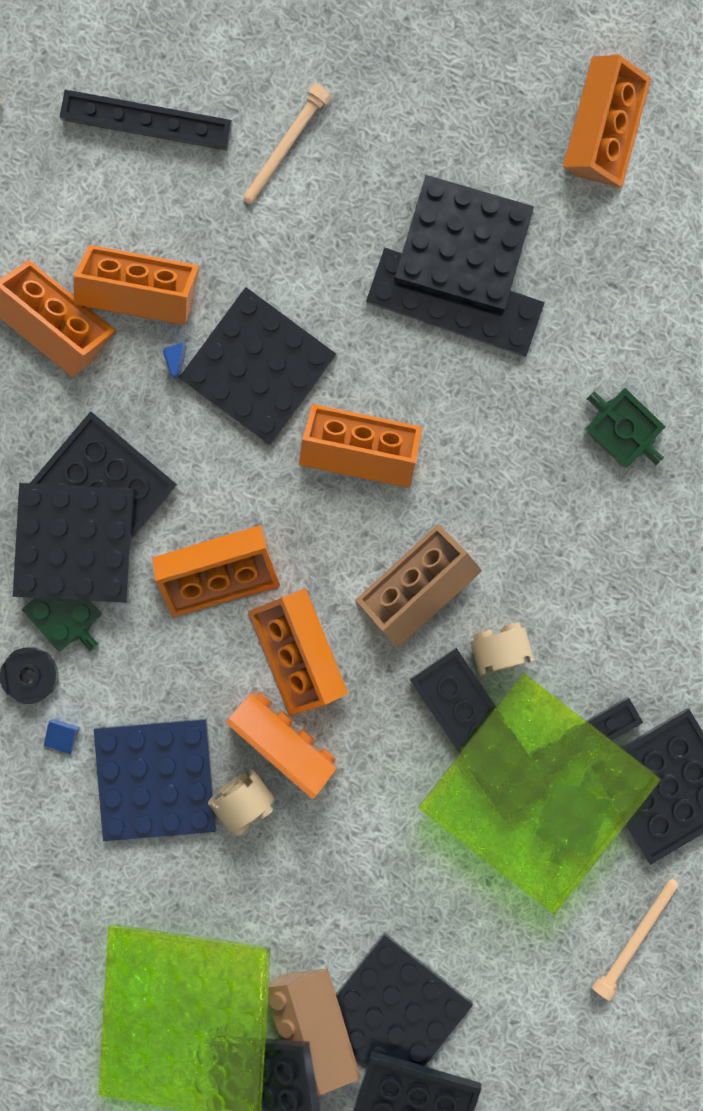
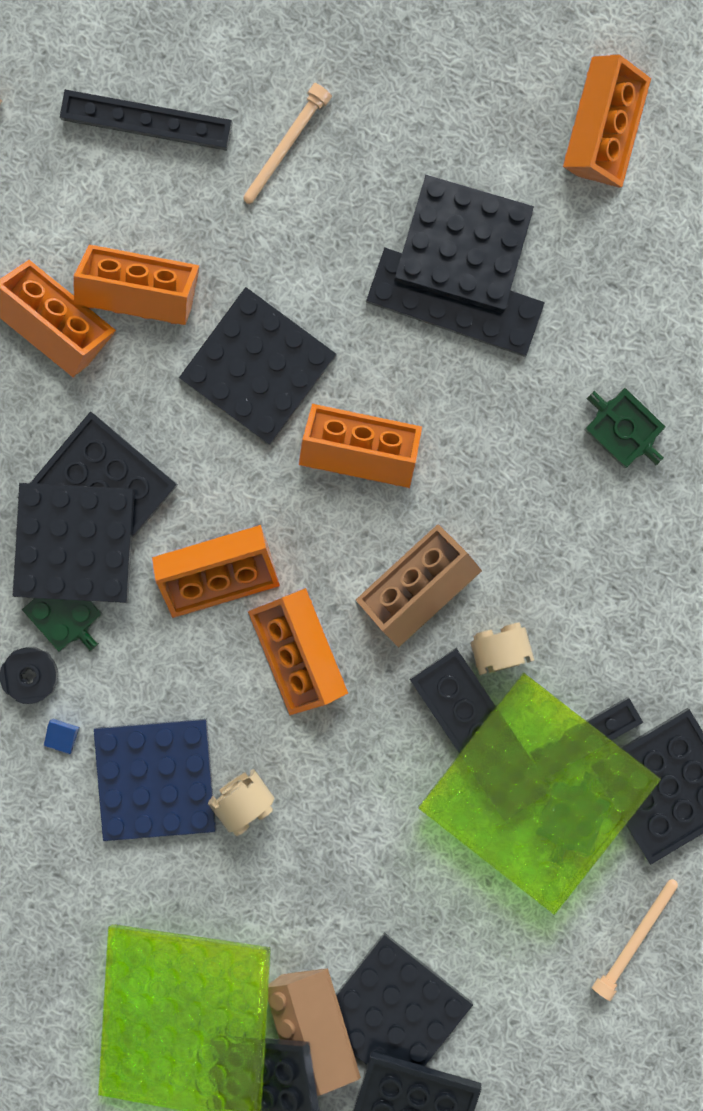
(175, 357): blue slope -> none
(282, 743): orange slope -> none

